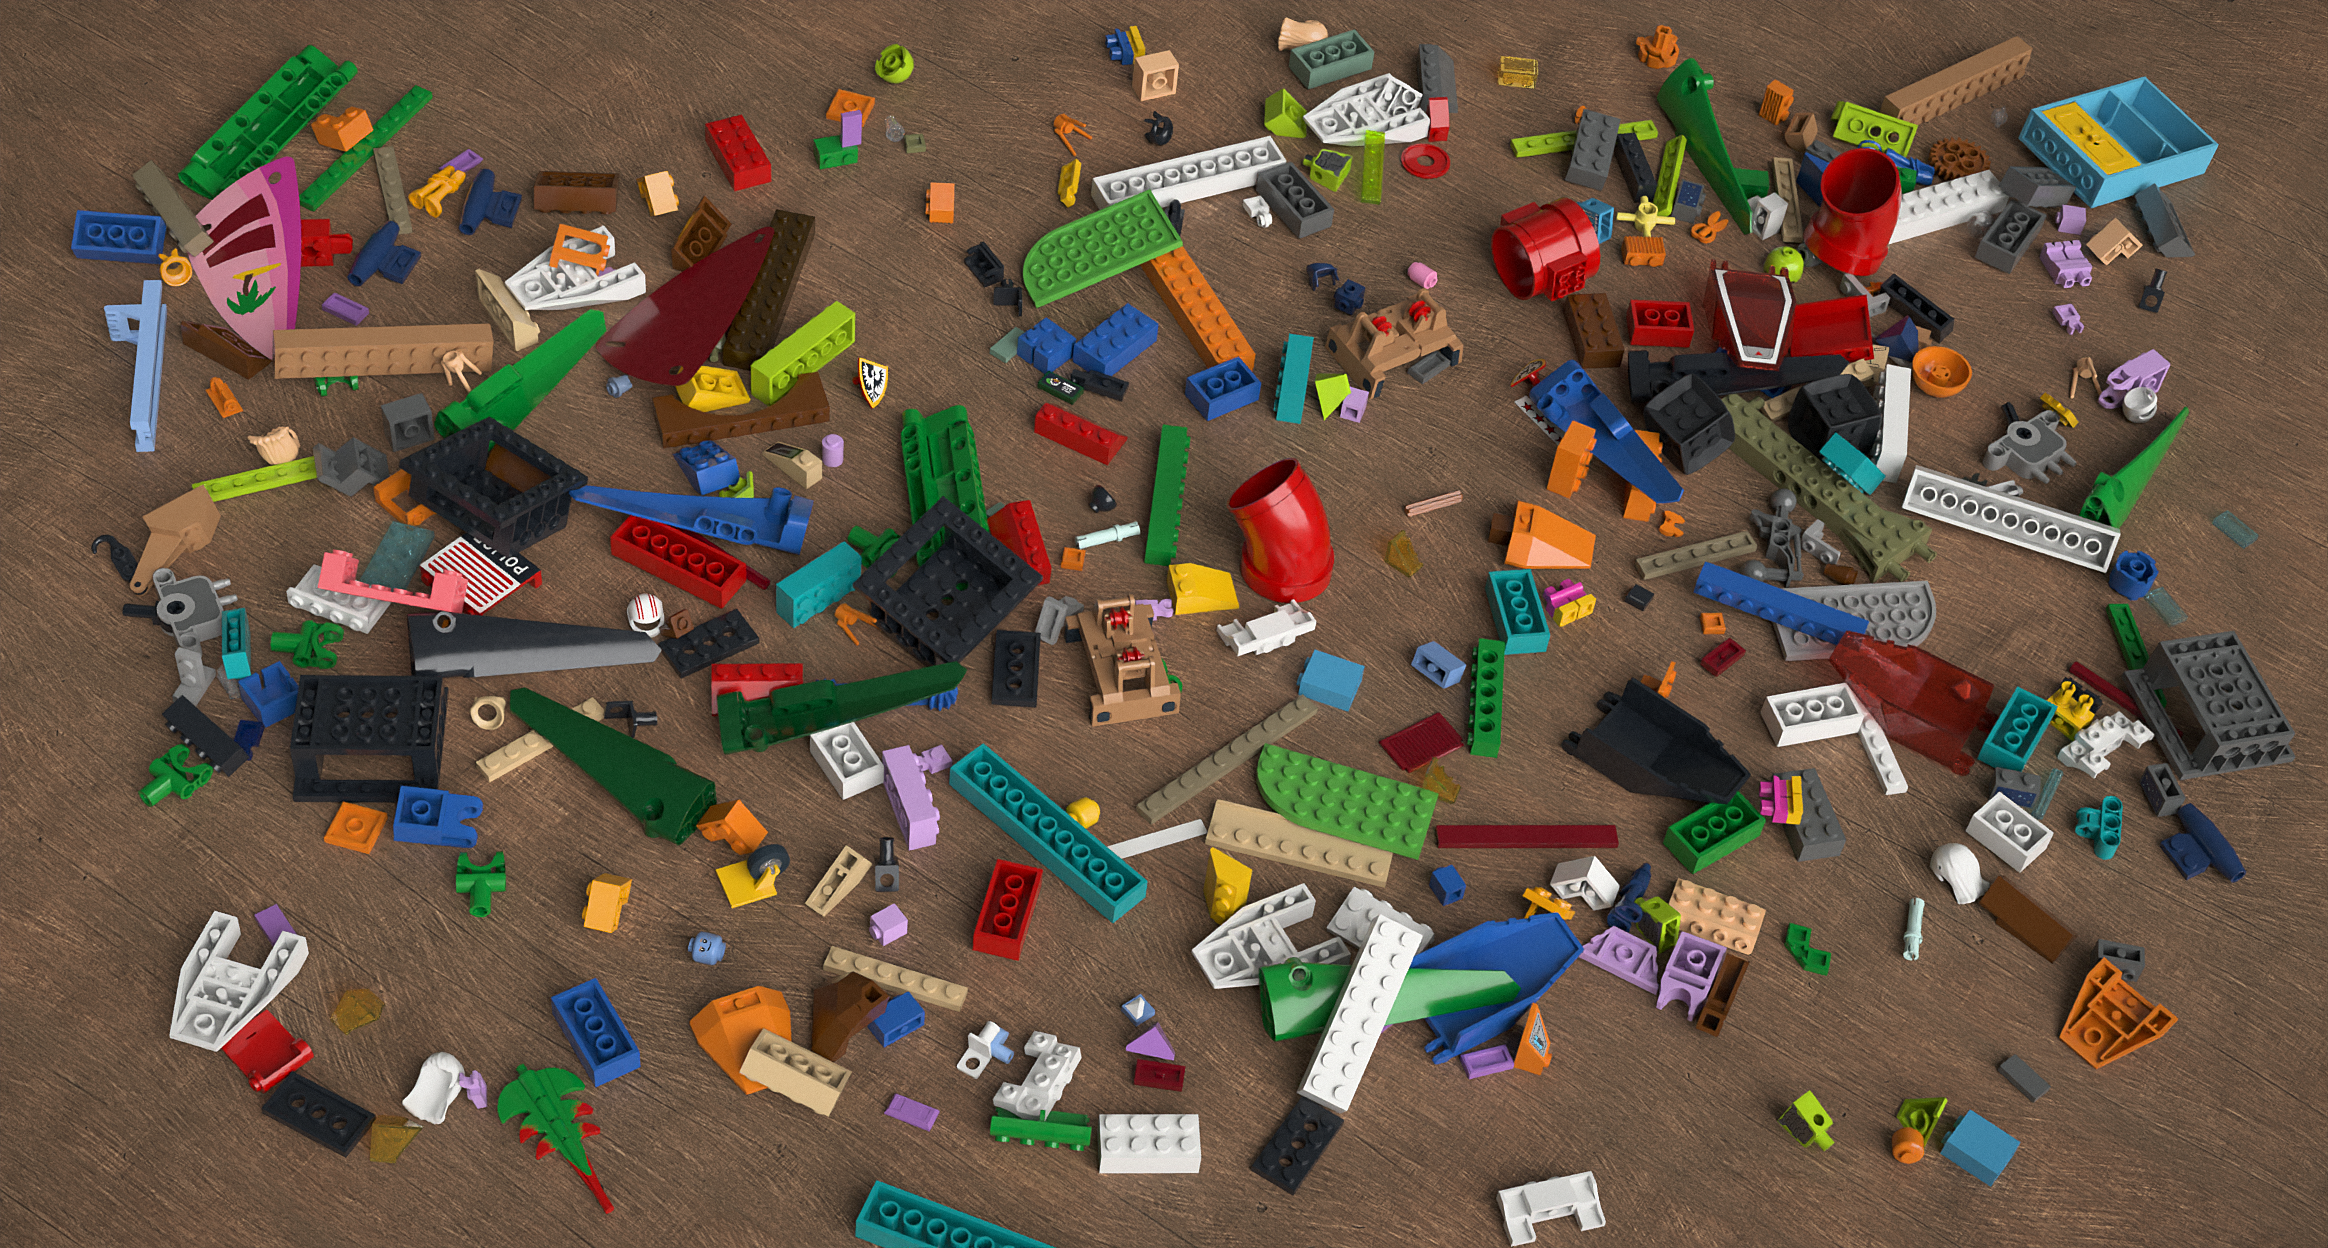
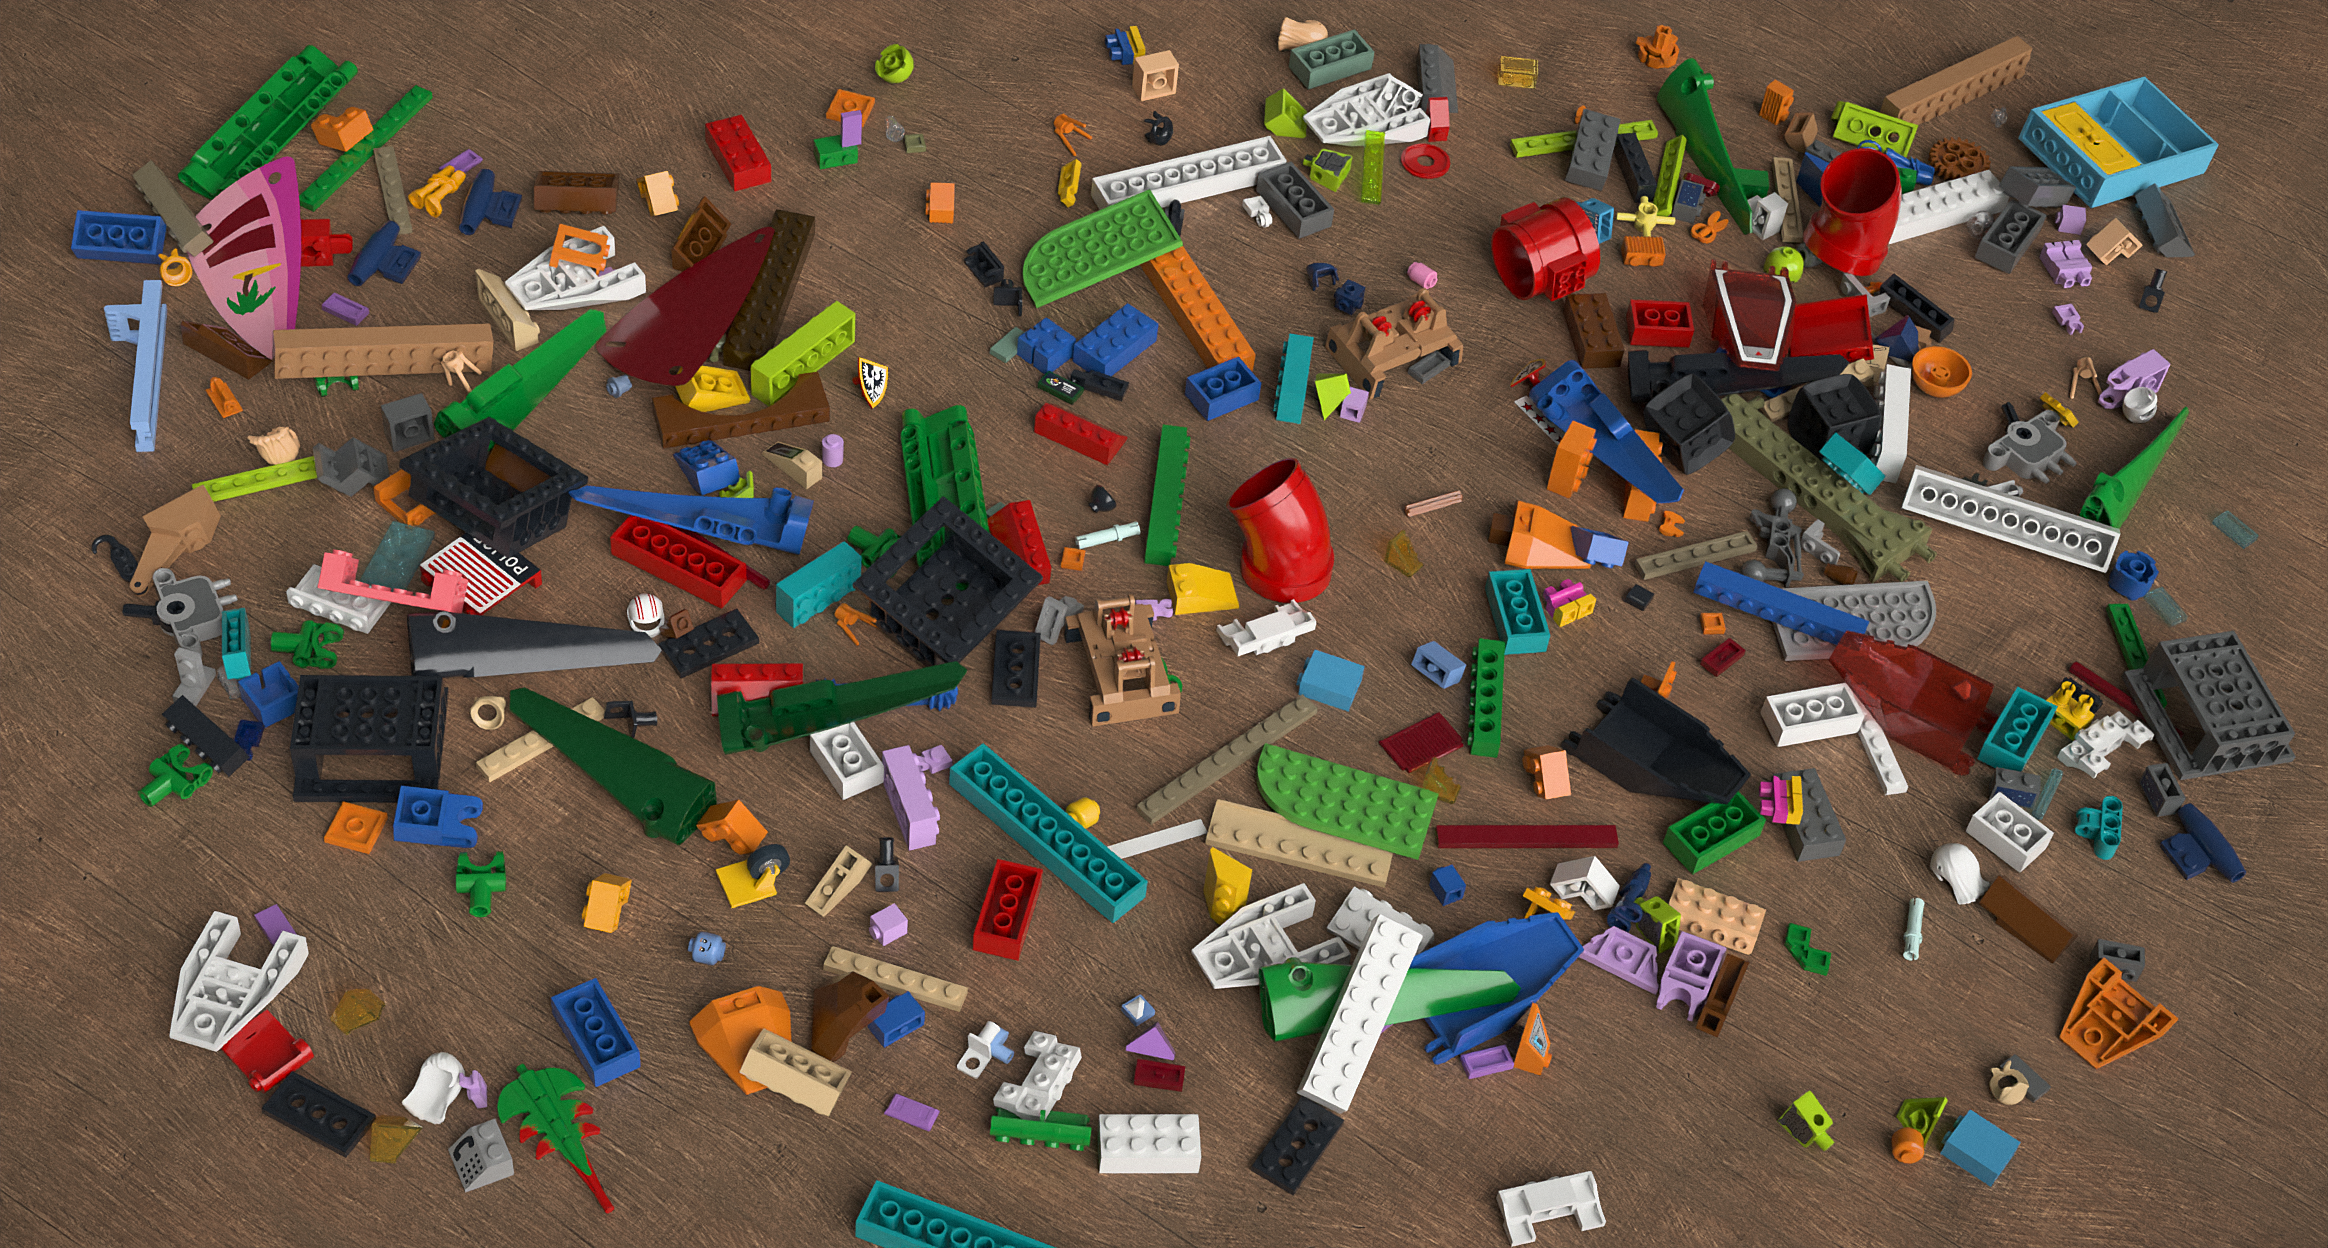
(481, 1156): none -> light grey slope
(1550, 771): none -> brick
(1599, 547): none -> slope
(1710, 189): none -> dark red plate
(2012, 1094): none -> tan piece

